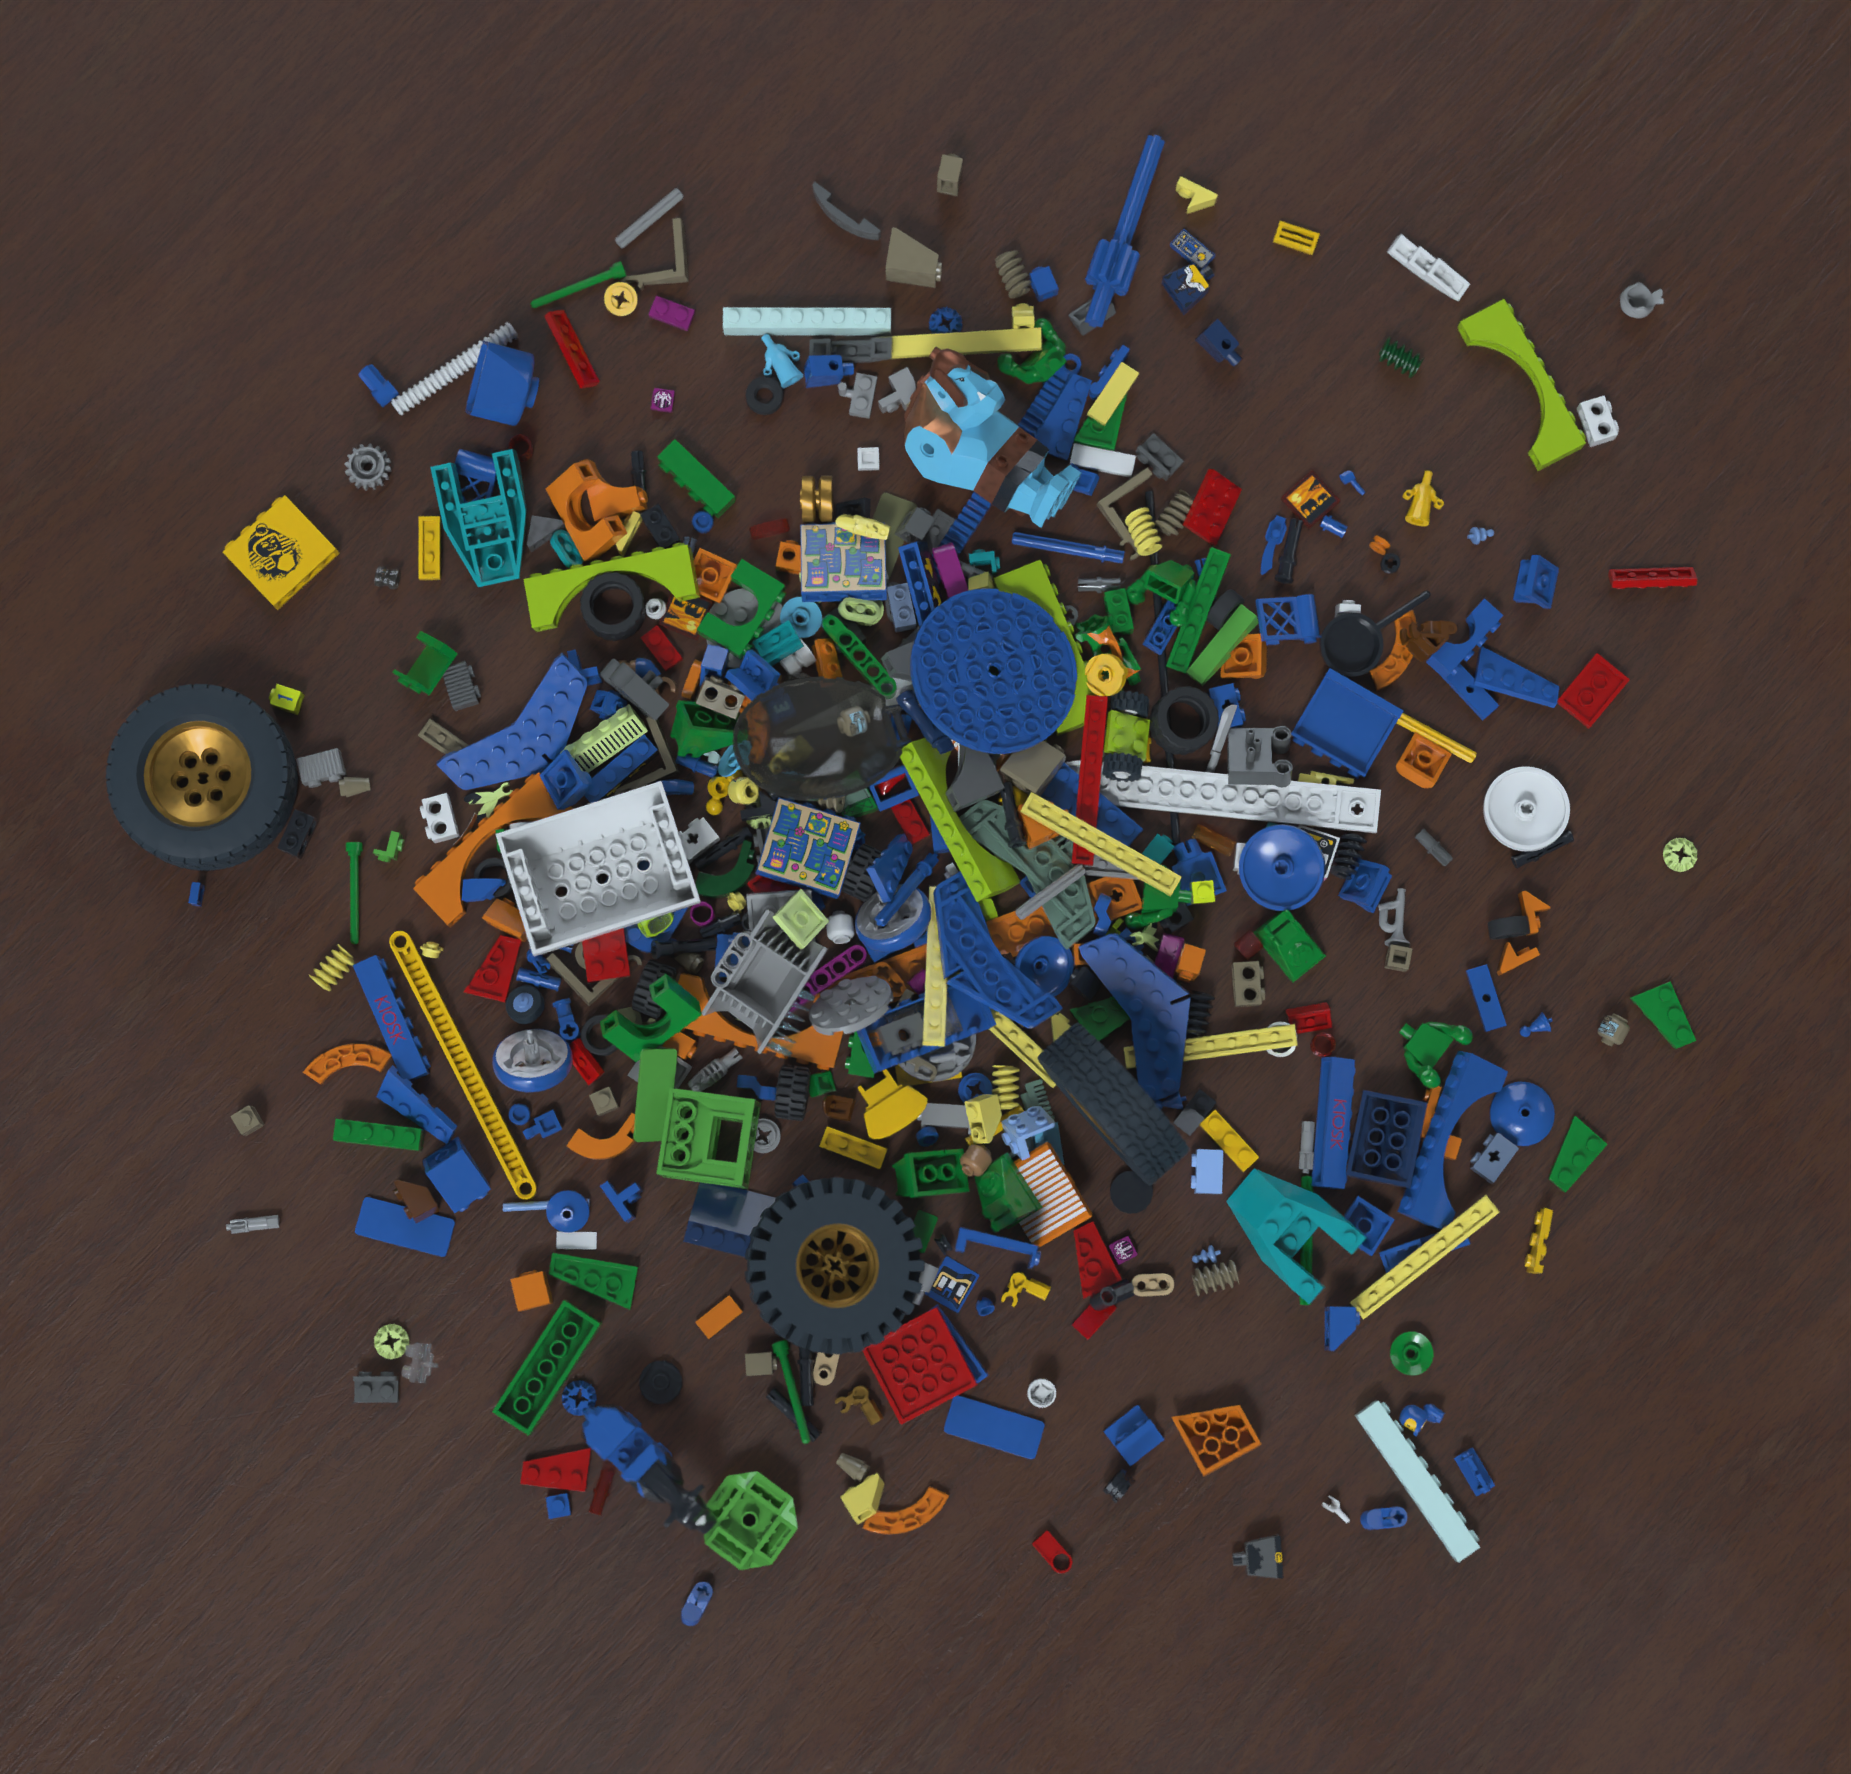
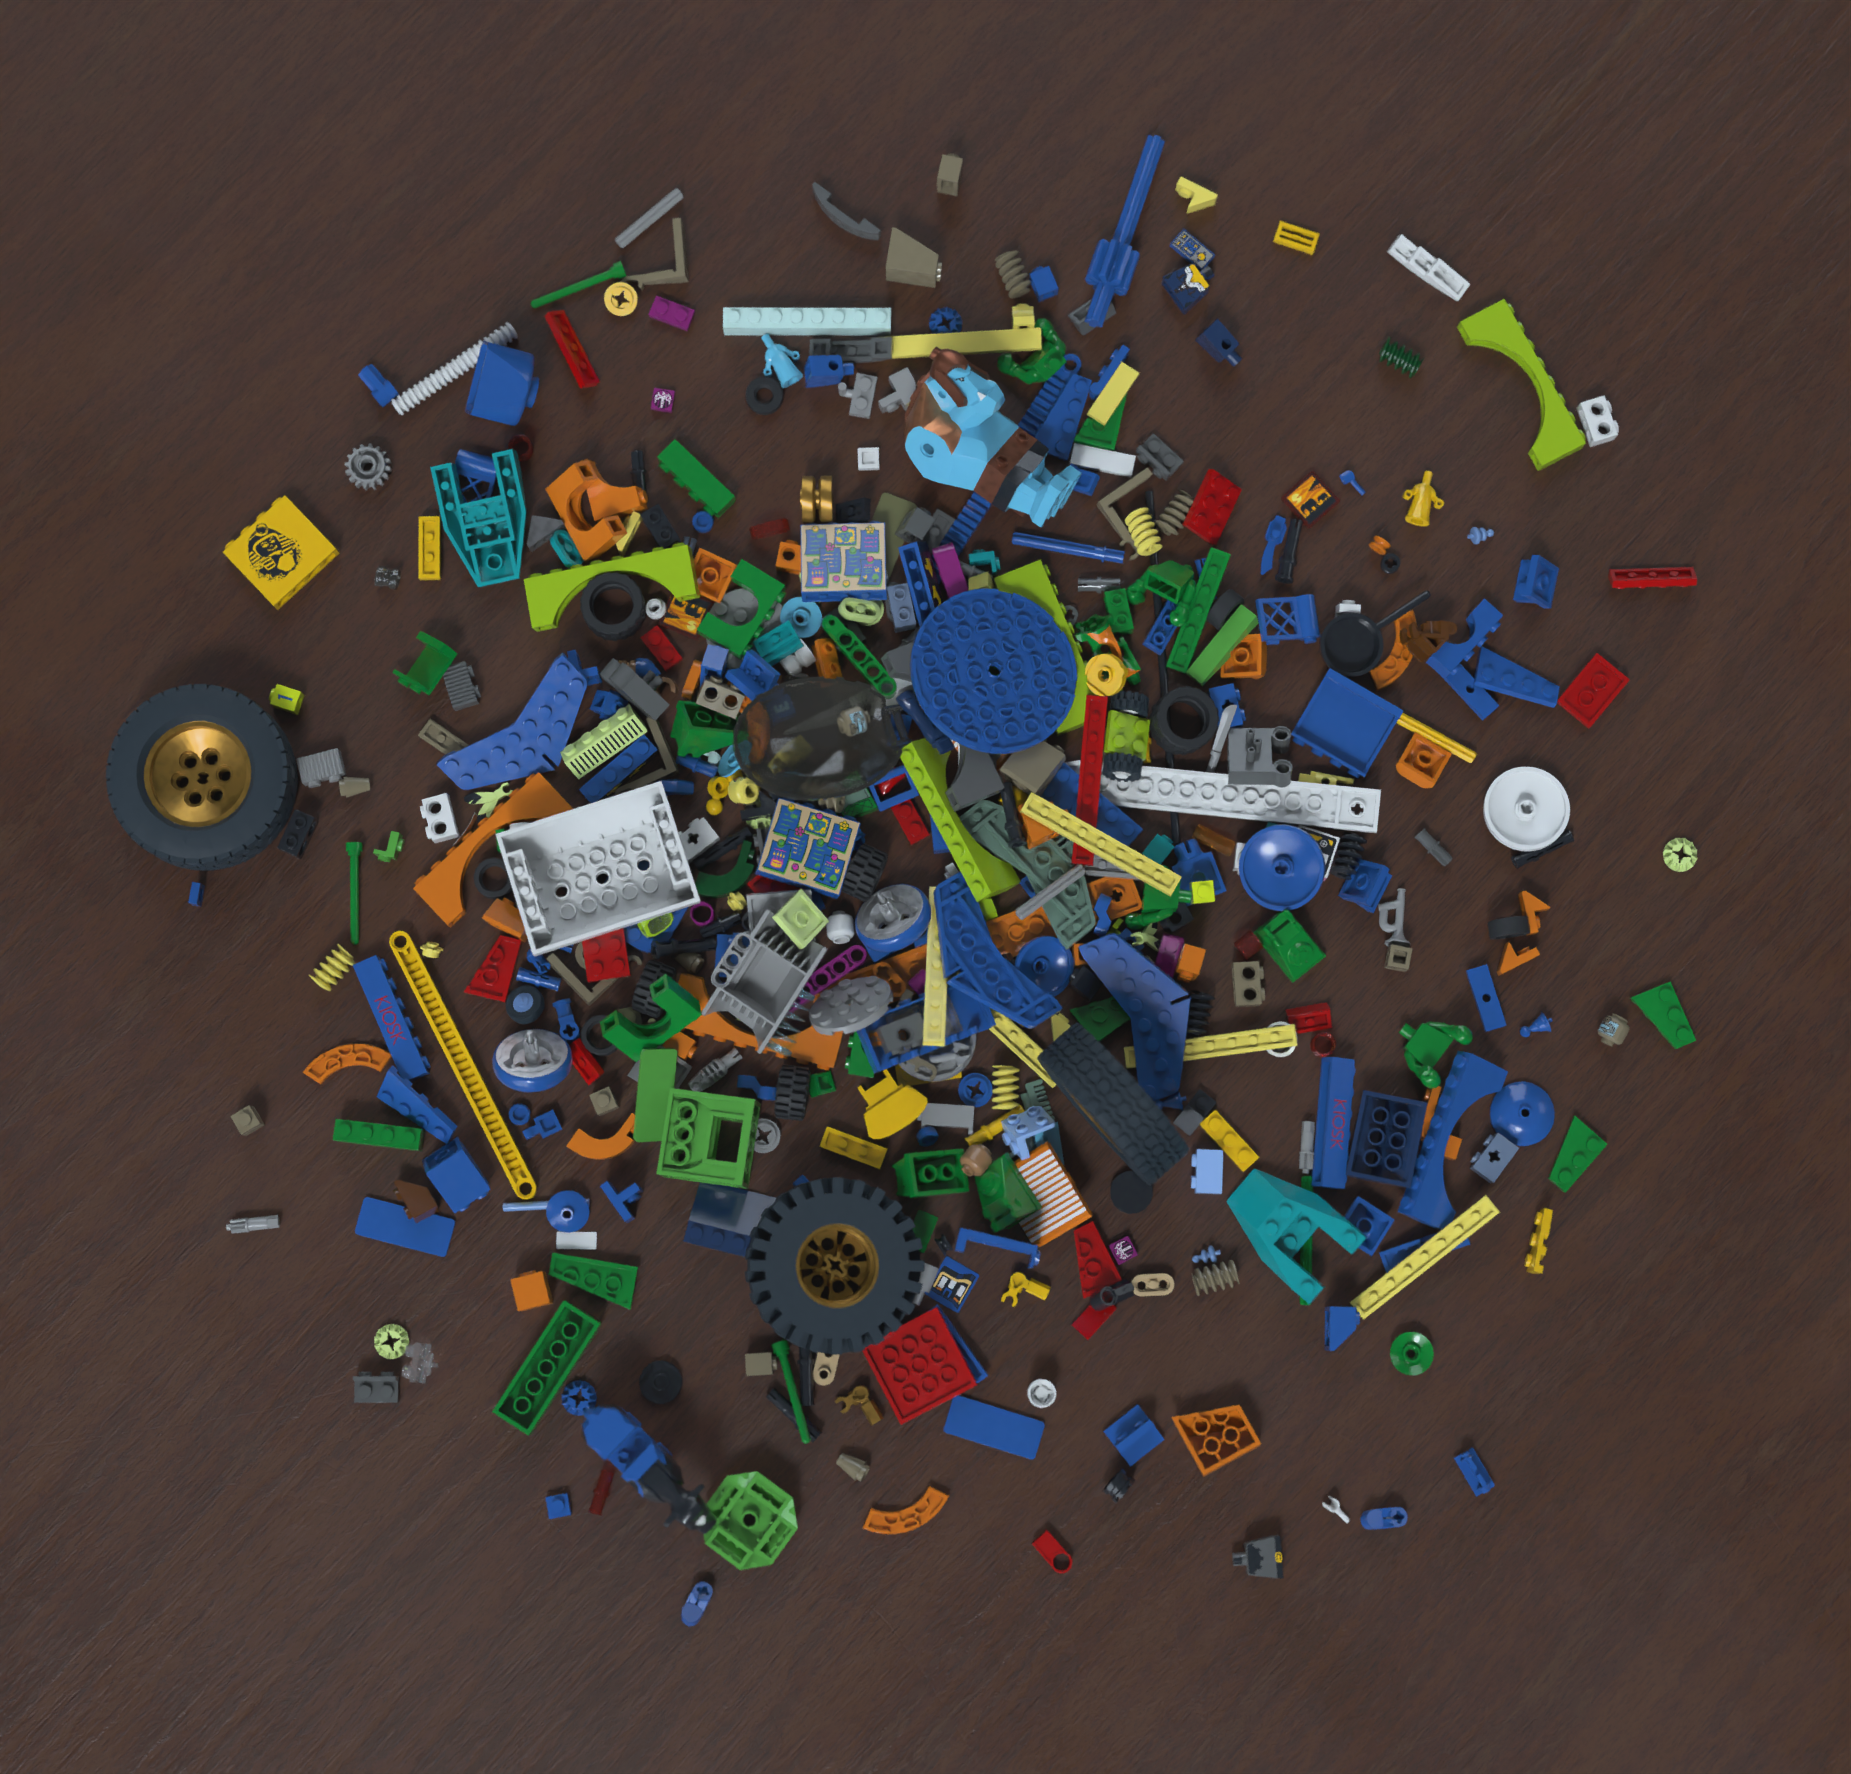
(480, 889): blue slope -> none
(558, 1471): red wing -> none
(565, 781): blue slope -> none
(719, 1317): orange tile -> none
(838, 1107): reddish brown plate -> none
(864, 526): light yellow hinge -> none
(864, 1499): light yellow slope -> none
(890, 867): blue wing -> none
(923, 869): blue axle -> none
(983, 1117): light yellow slope -> none
(984, 1307): blue hinge -> none
(1333, 526): blue pin -> none
(1415, 1417): blue piece -> none
(1417, 1481): light aqua brick -> none
(1639, 301): light grey hat -> none

